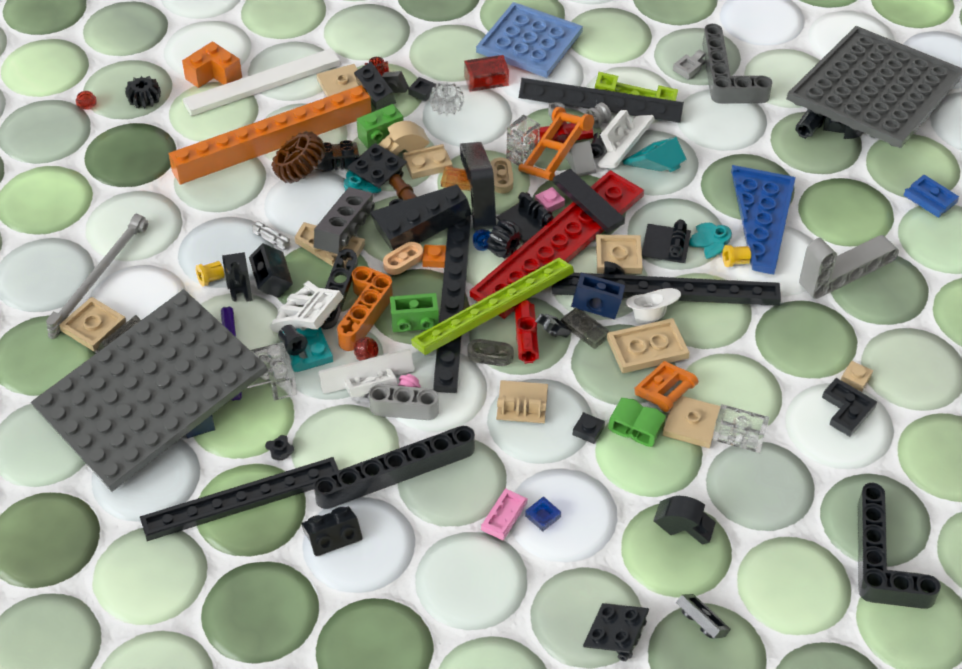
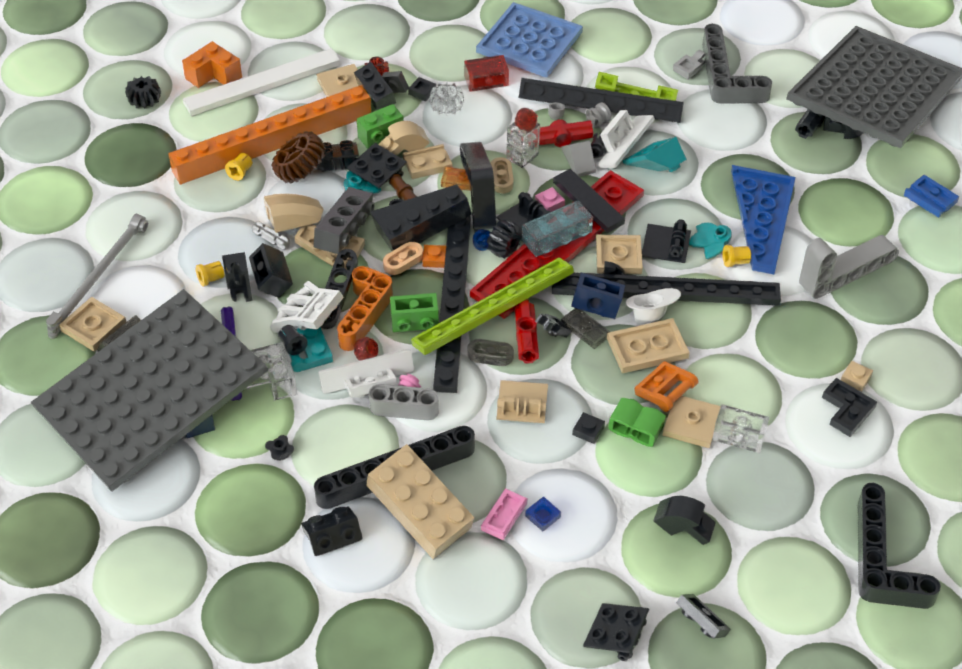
(85, 100): clear red plate -> none
(235, 499): black tile -> none
(237, 168): none -> yellow bush
(292, 211): none -> tan slope
(420, 501): none -> tan brick
(526, 119): none -> clear red piece
(557, 228): none -> clear light blue brick
(559, 115): orange piece -> none

